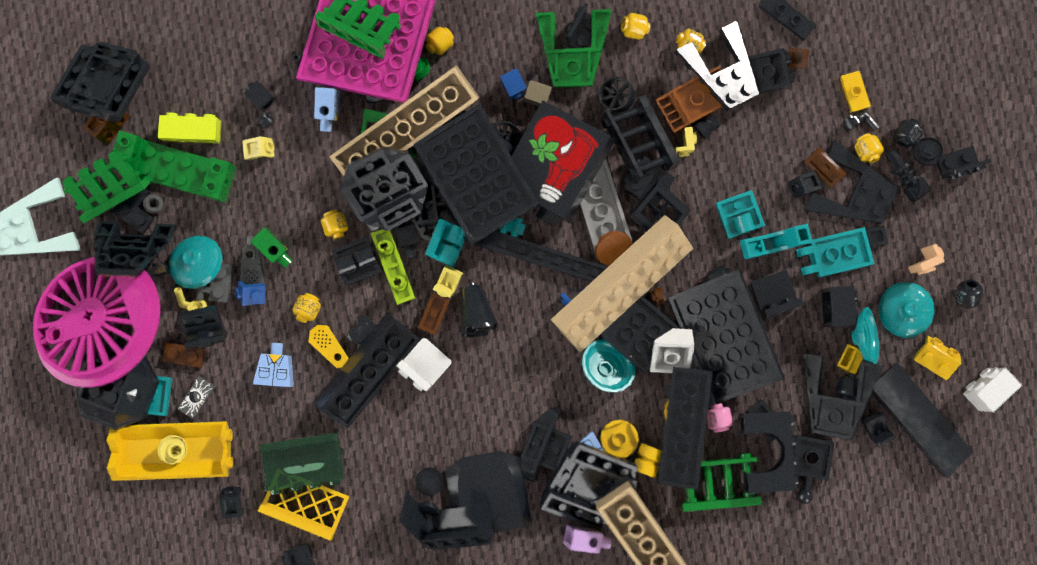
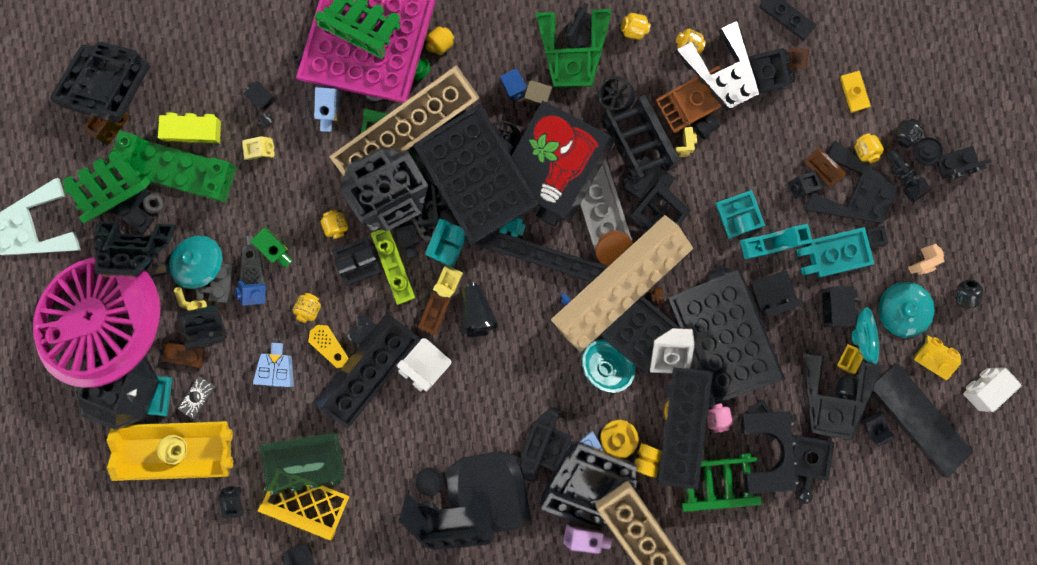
(852, 121): black plate -> none

